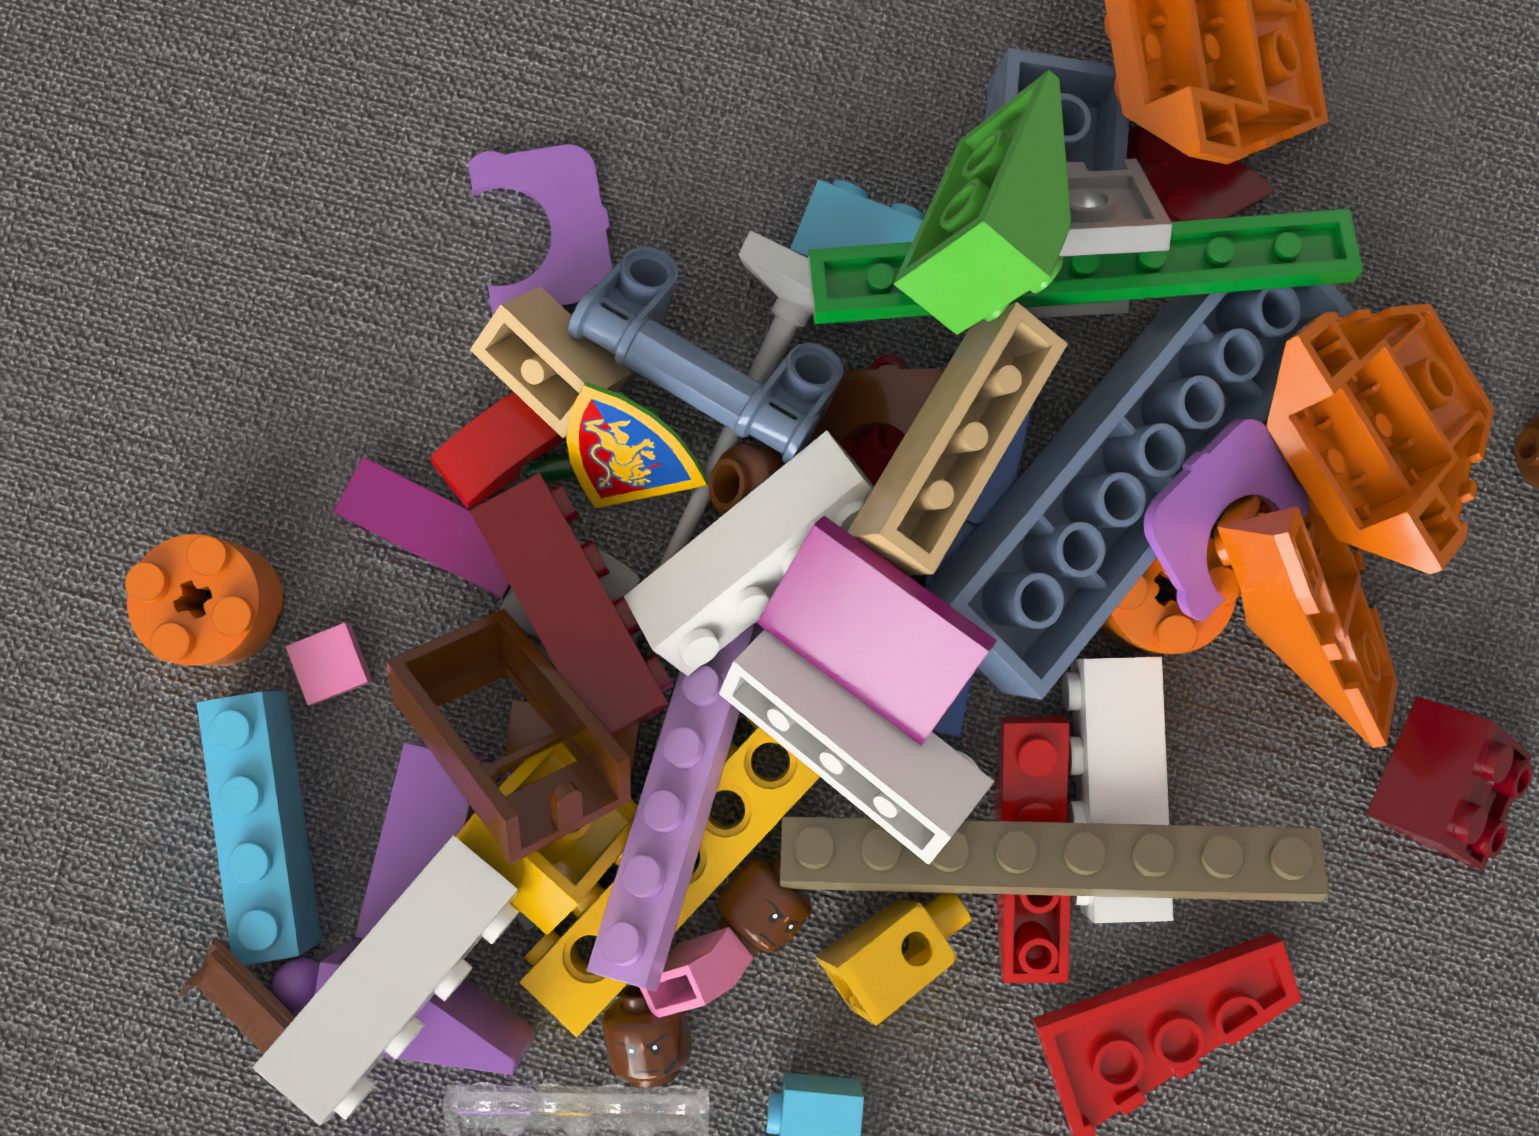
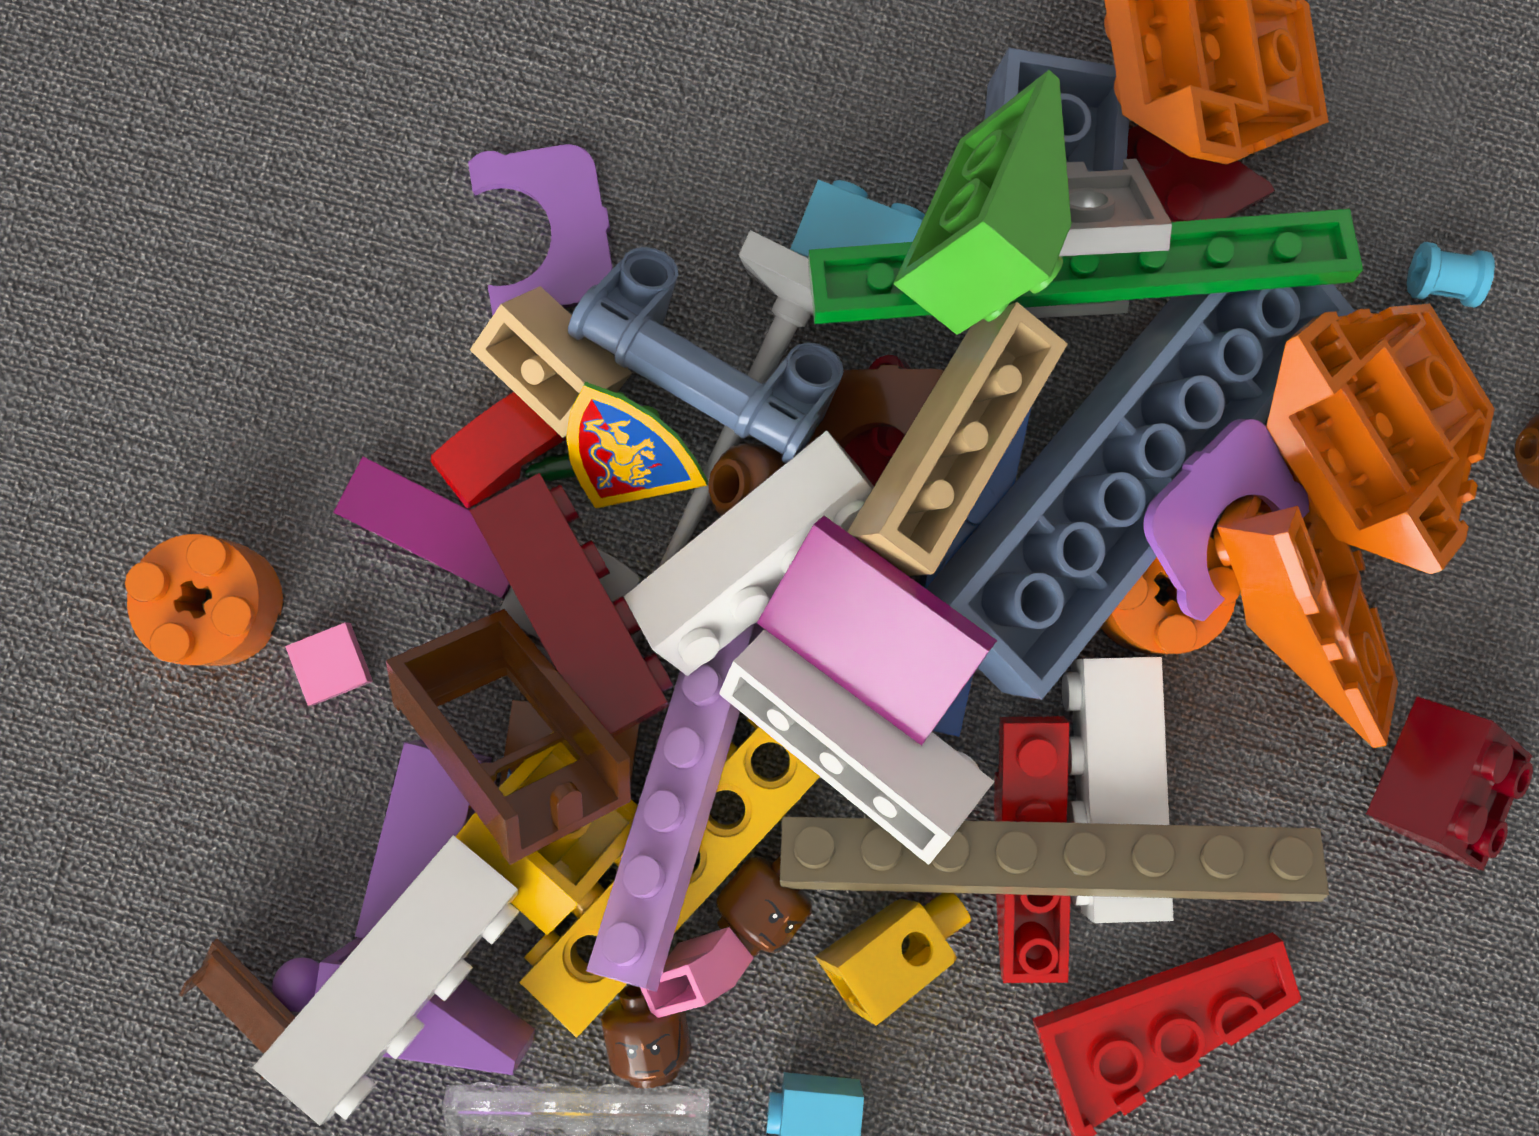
(259, 826): medium azure brick -> none
(1450, 274): none -> medium azure bush

